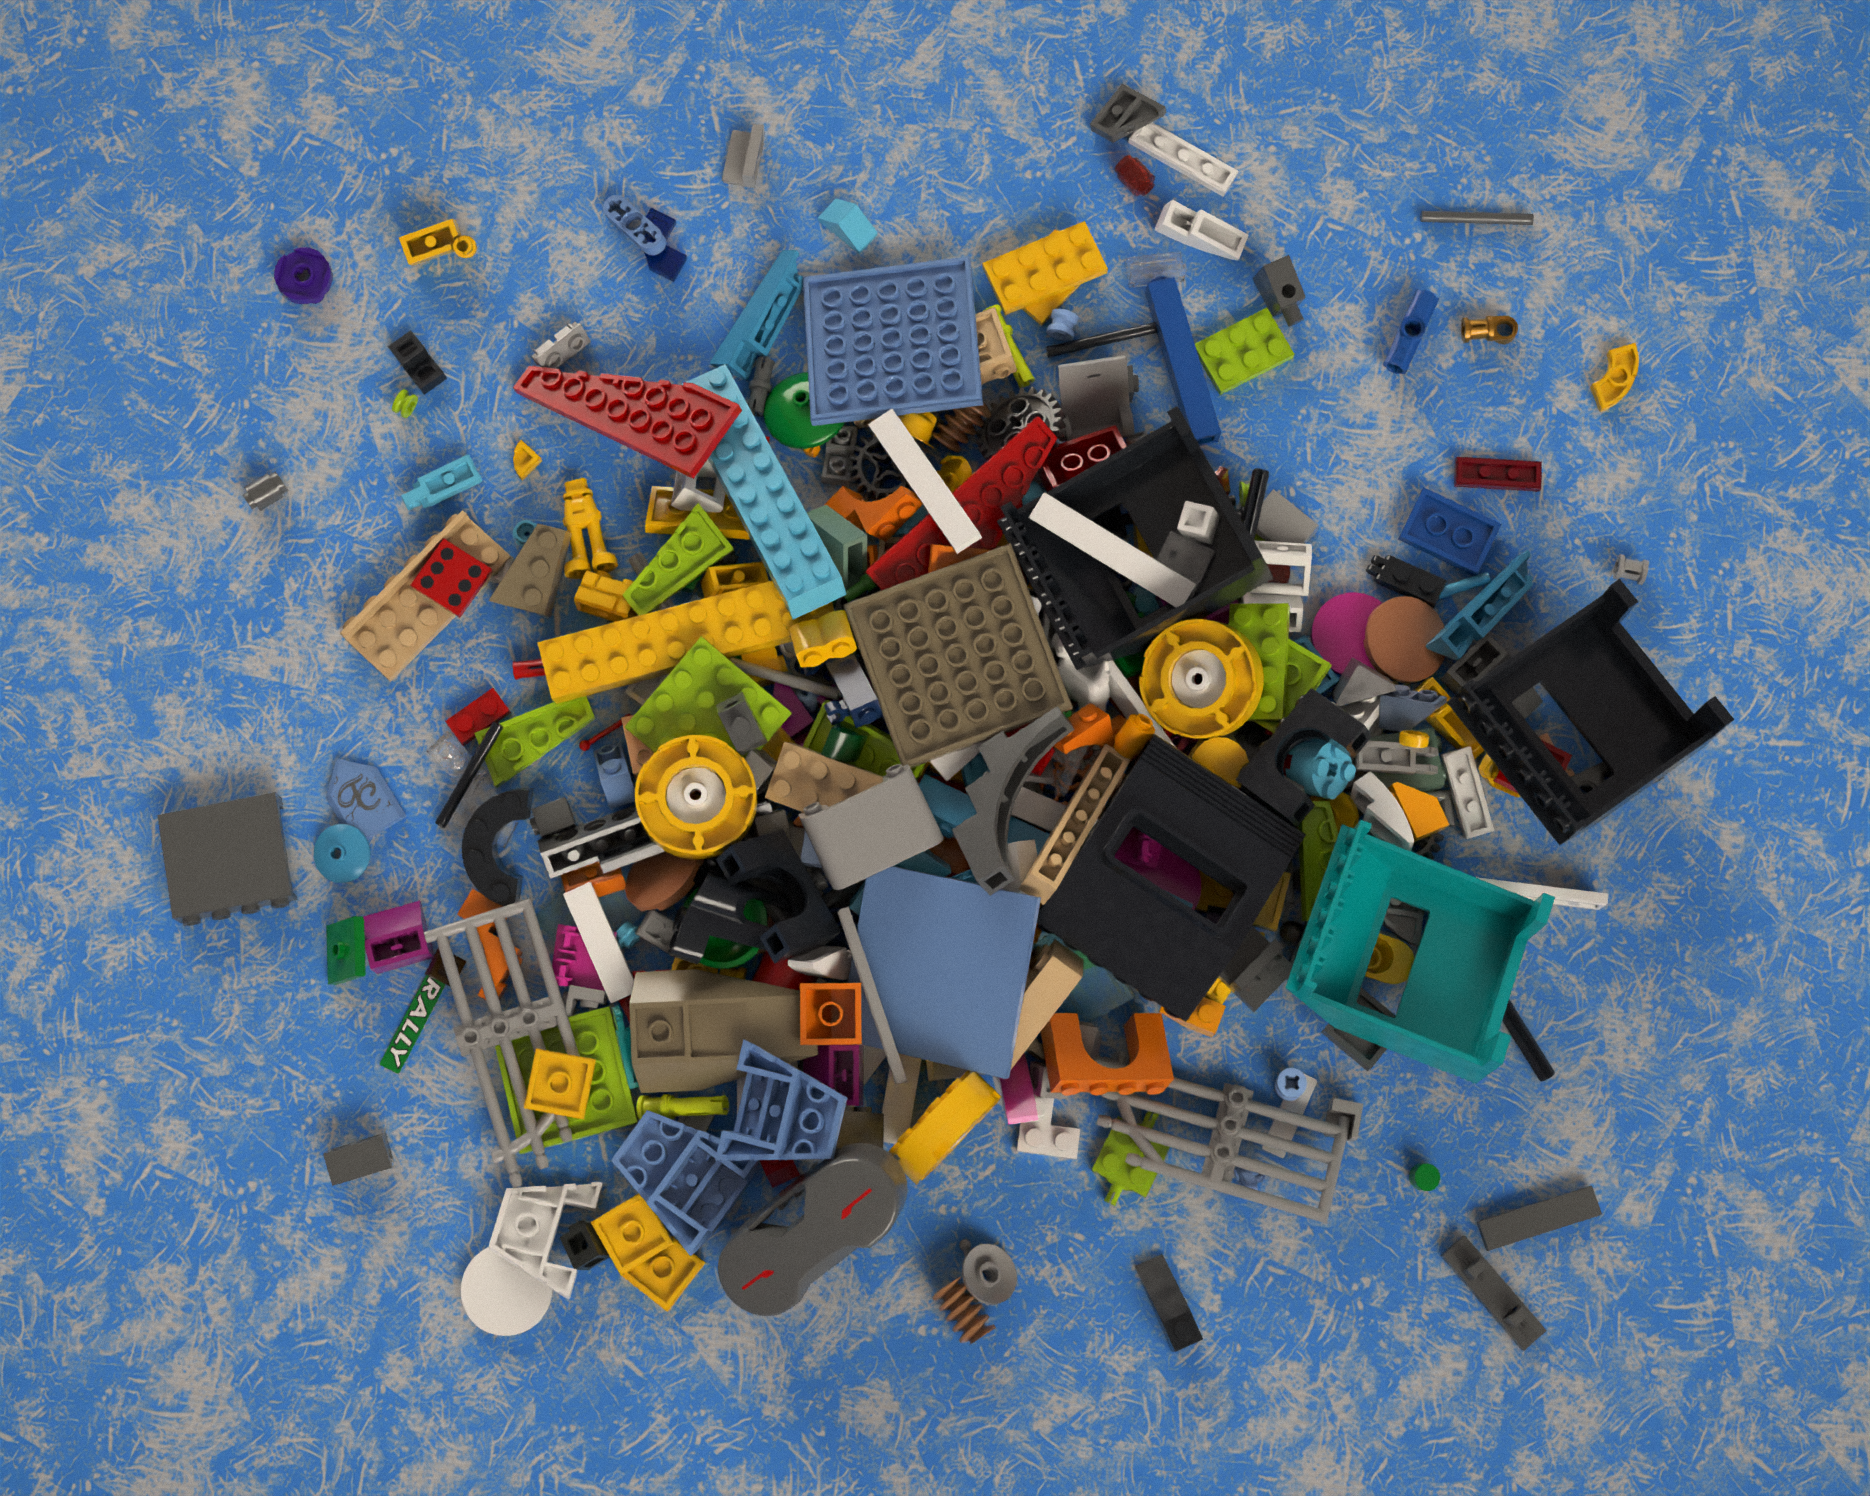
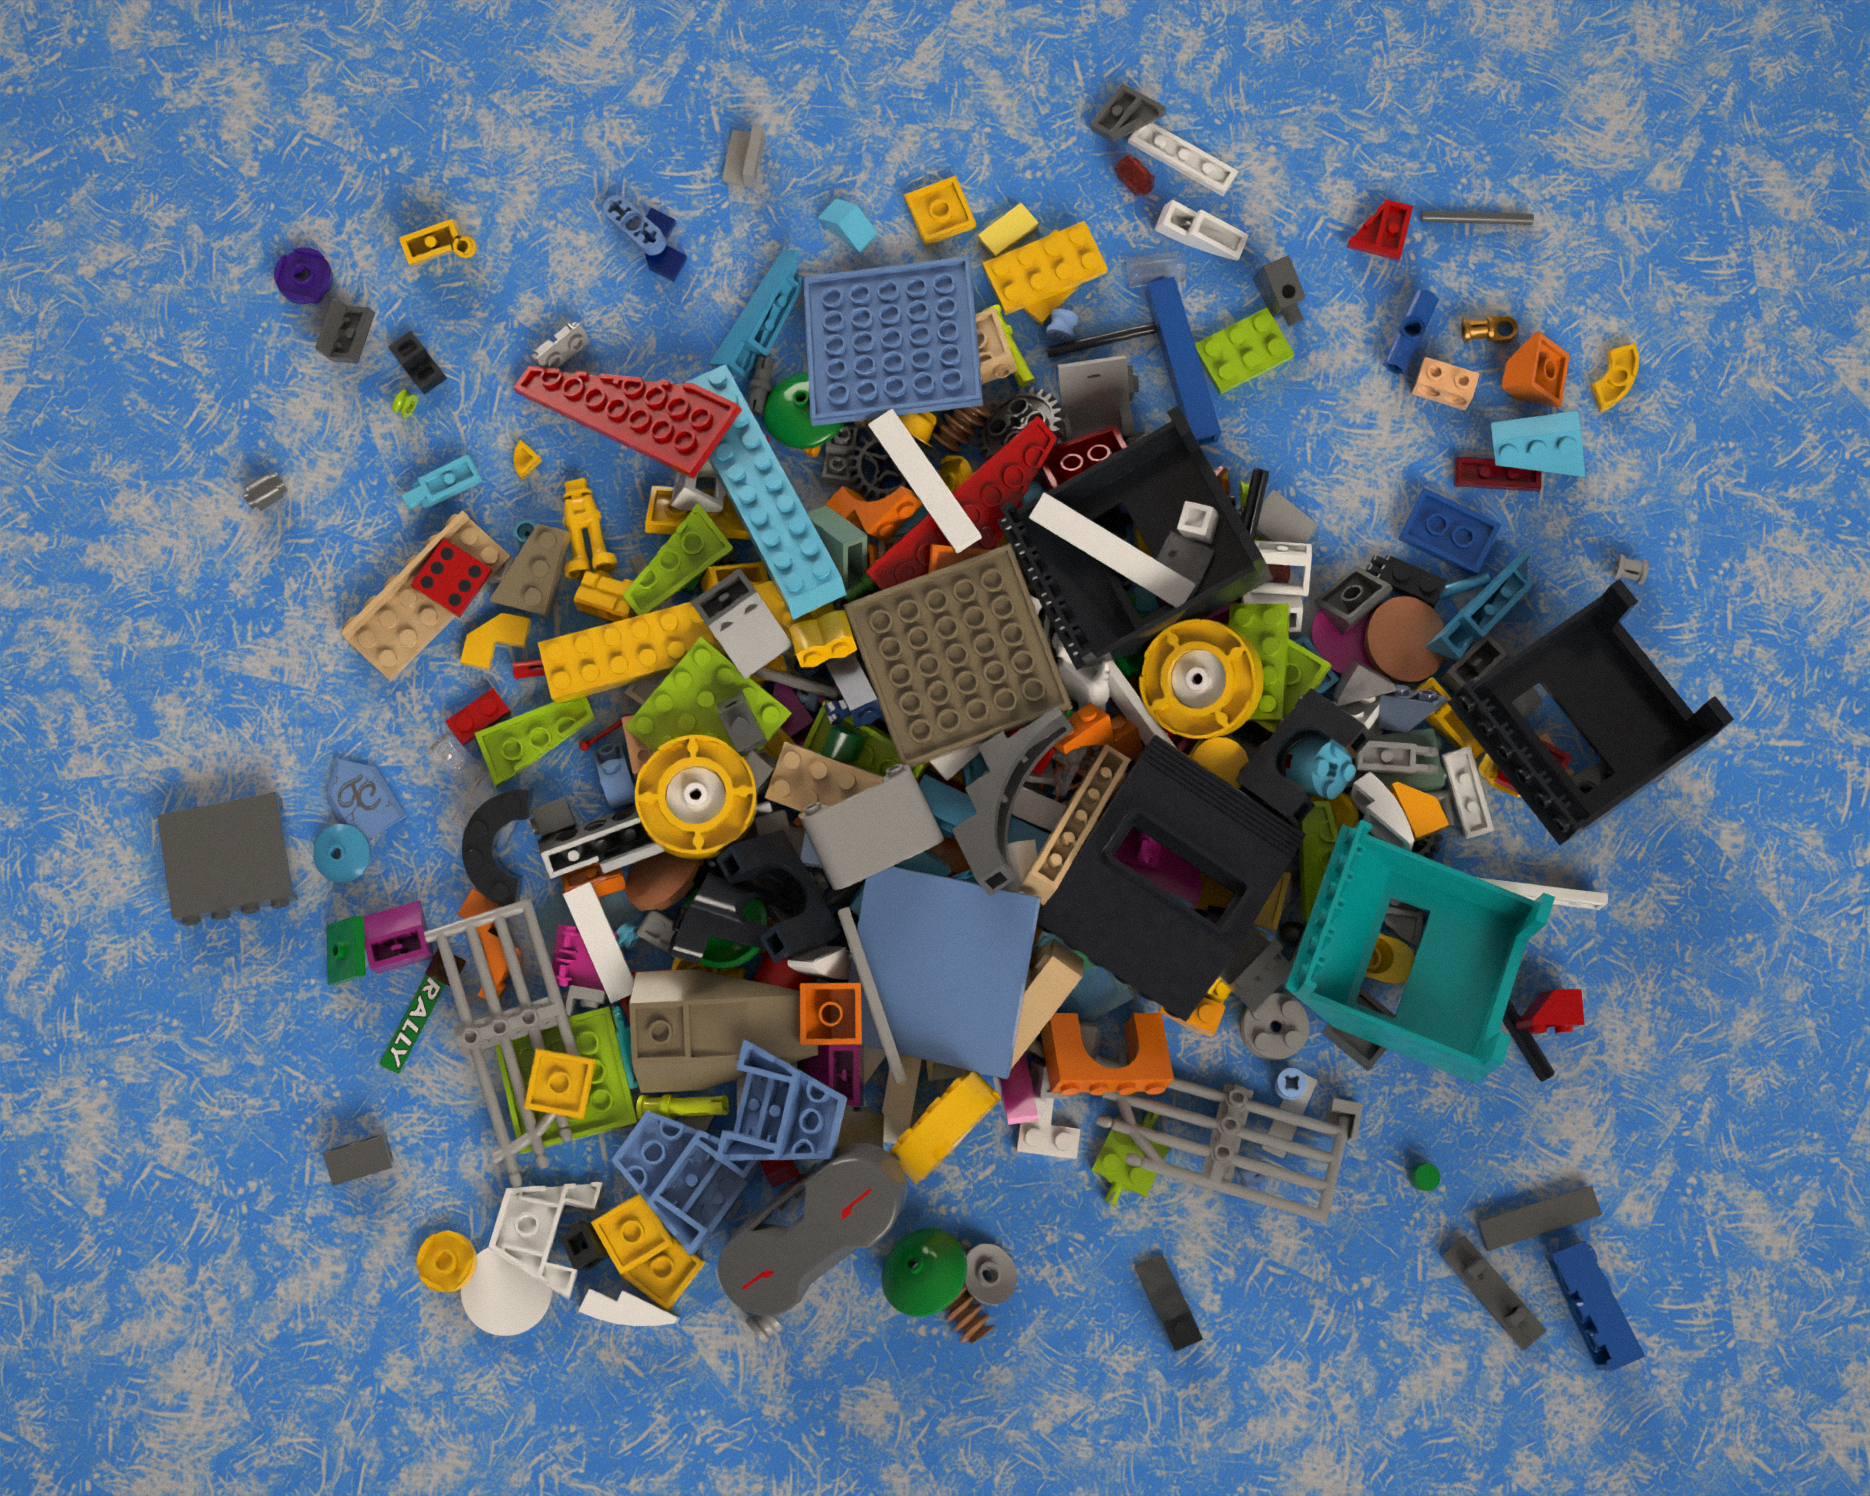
(344, 332): none -> dark grey bracket
(446, 1261): none -> yellow tile
(469, 774): black bar -> none
(502, 629): none -> yellow tile
(626, 1311): none -> white slope
(742, 623): none -> slope
(764, 1326): none -> light grey wheel
(933, 1281): none -> green dish
(940, 211): none -> yellow tile
(1008, 230): none -> light yellow tile
(1134, 735): light orange brick -> none
(1292, 1025): none -> light grey wheel
(1352, 598): none -> dark grey slope
(1384, 231): none -> red wing
(1413, 738): yellow tile -> none
(1445, 383): none -> light nougat brick
(1537, 372): none -> orange slope
(1540, 443): none -> medium azure wedge
(1554, 1009): none -> red slope
(1594, 1307): none -> blue wedge

